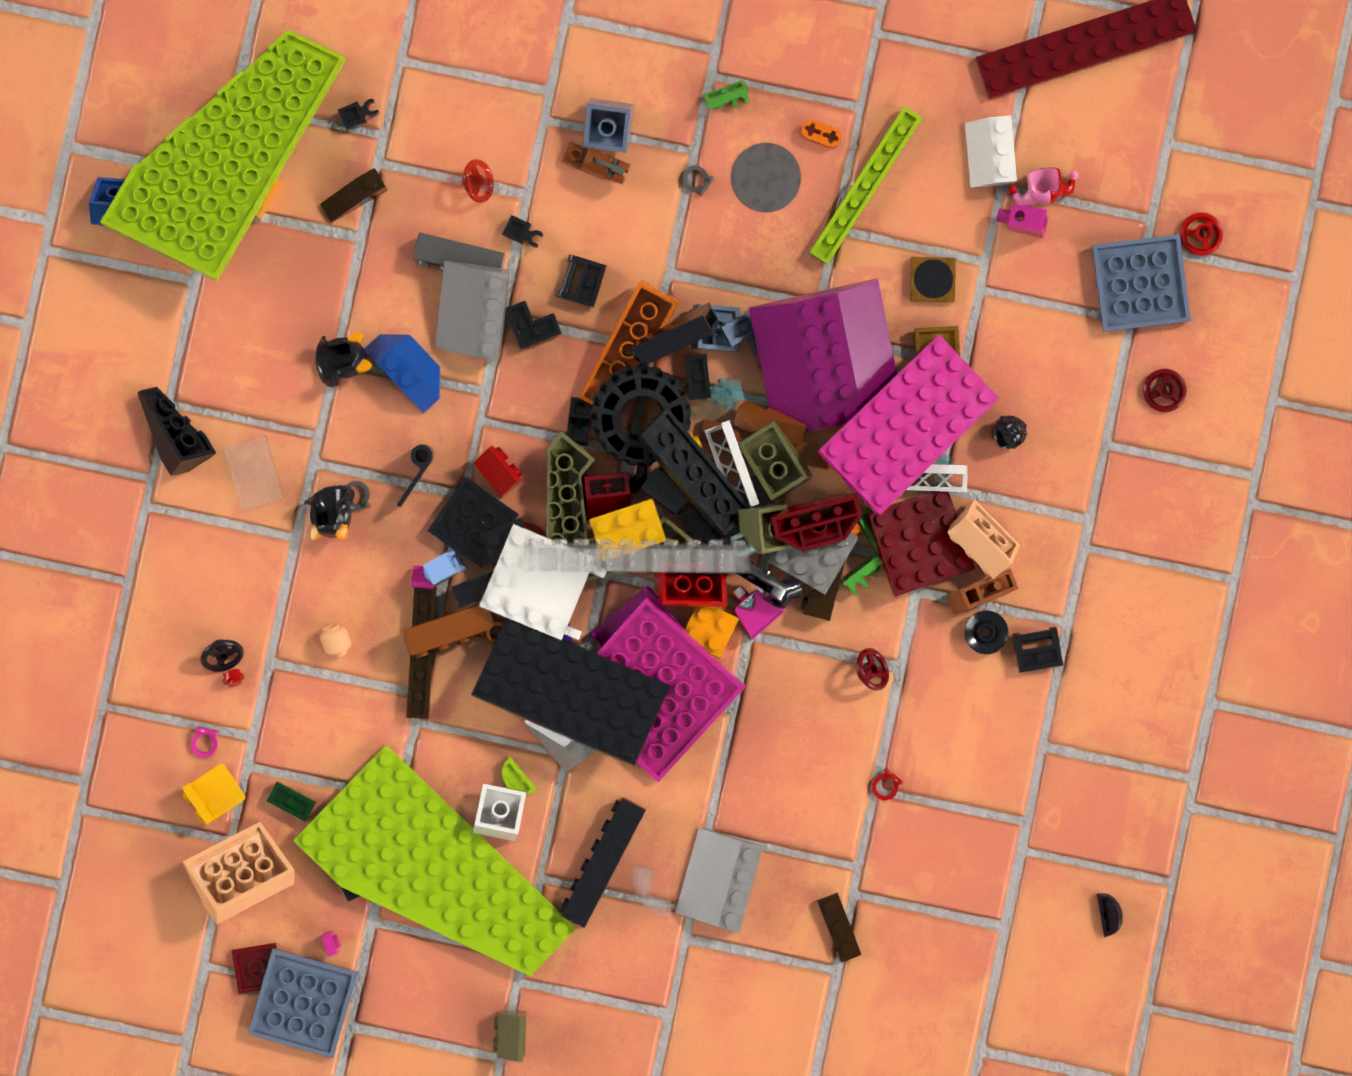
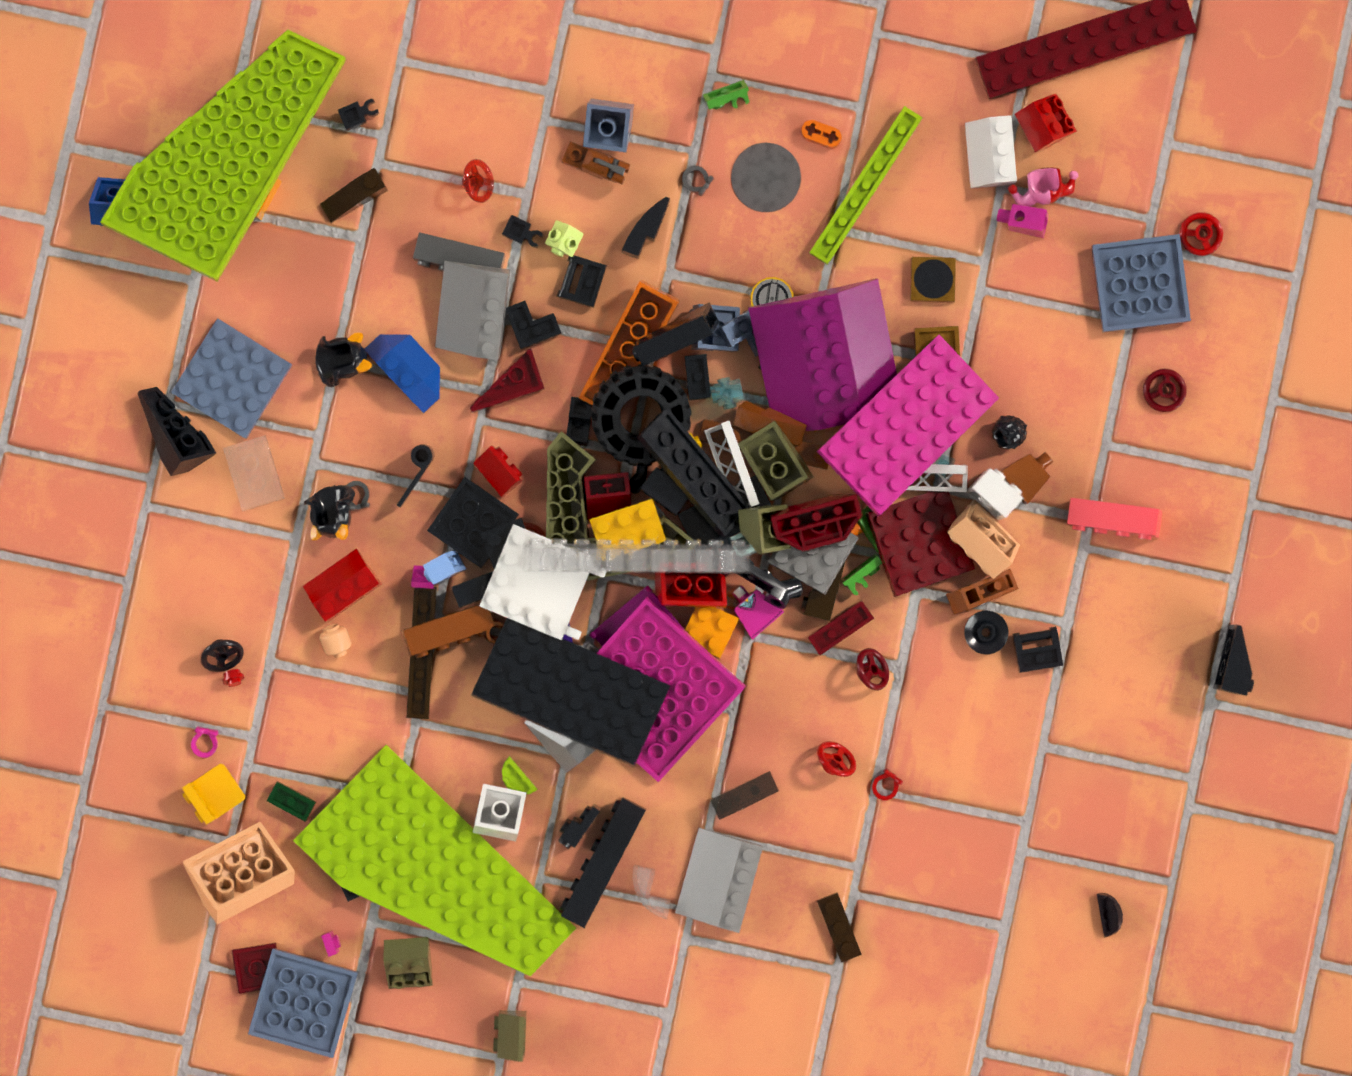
(231, 378): none -> sand blue plate
(341, 585): none -> red slope
(408, 962): none -> olive slope
(518, 381): none -> dark red wing
(563, 239): none -> yellowish green brick
(575, 829): none -> black plate
(646, 228): none -> black slope
(744, 795): none -> clear smoke slope
(770, 290): none -> tile
(833, 763): none -> red piece
(840, 628): none -> dark red plate
(995, 494): none -> white brick
(1028, 475): none -> dark orange torso
(1045, 122): none -> red slope
(1115, 518): none -> coral wedge
(1234, 668): none -> black slope

